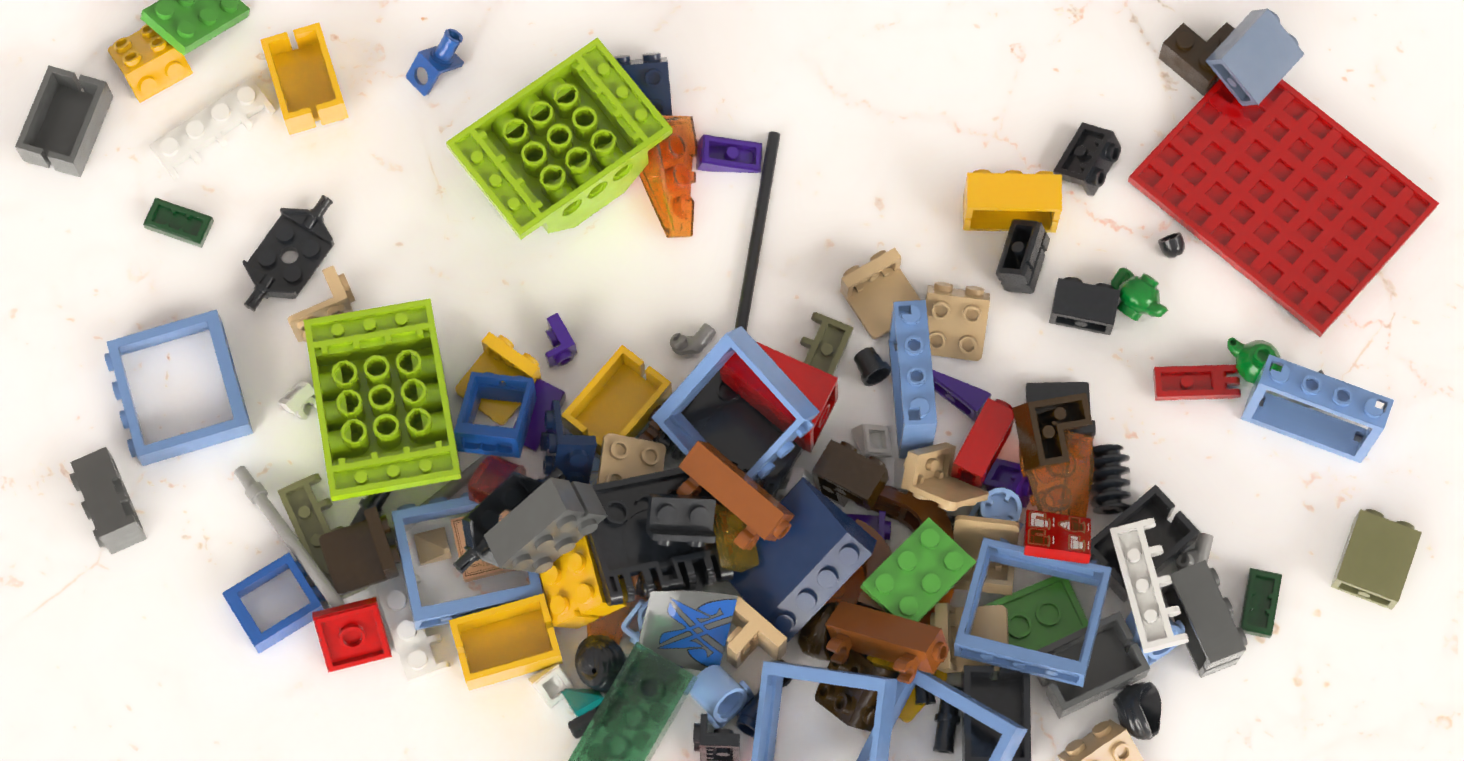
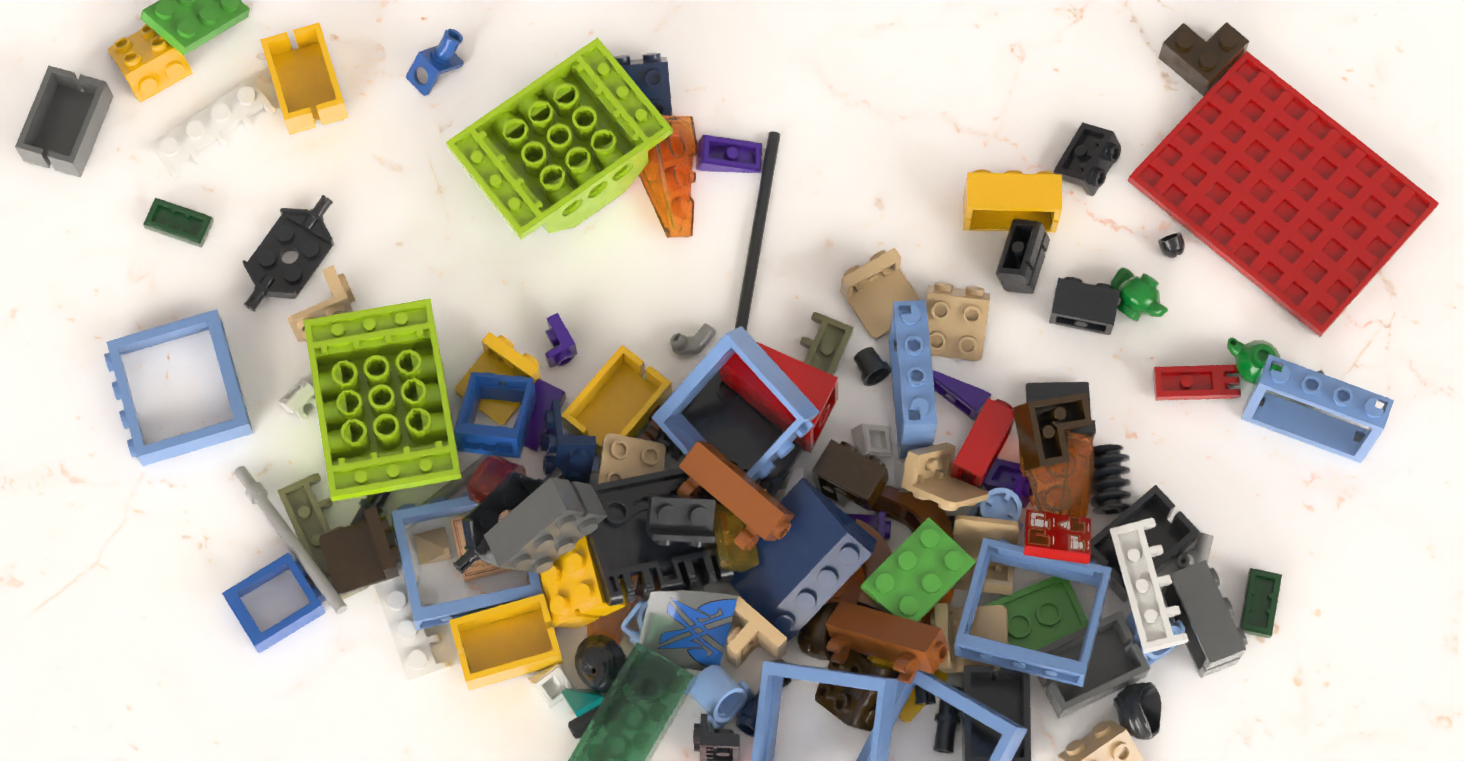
(107, 501): dark grey wedge -> none
(352, 634): red tile -> none
(1255, 57): brick -> none
(1376, 558): olive brick -> none

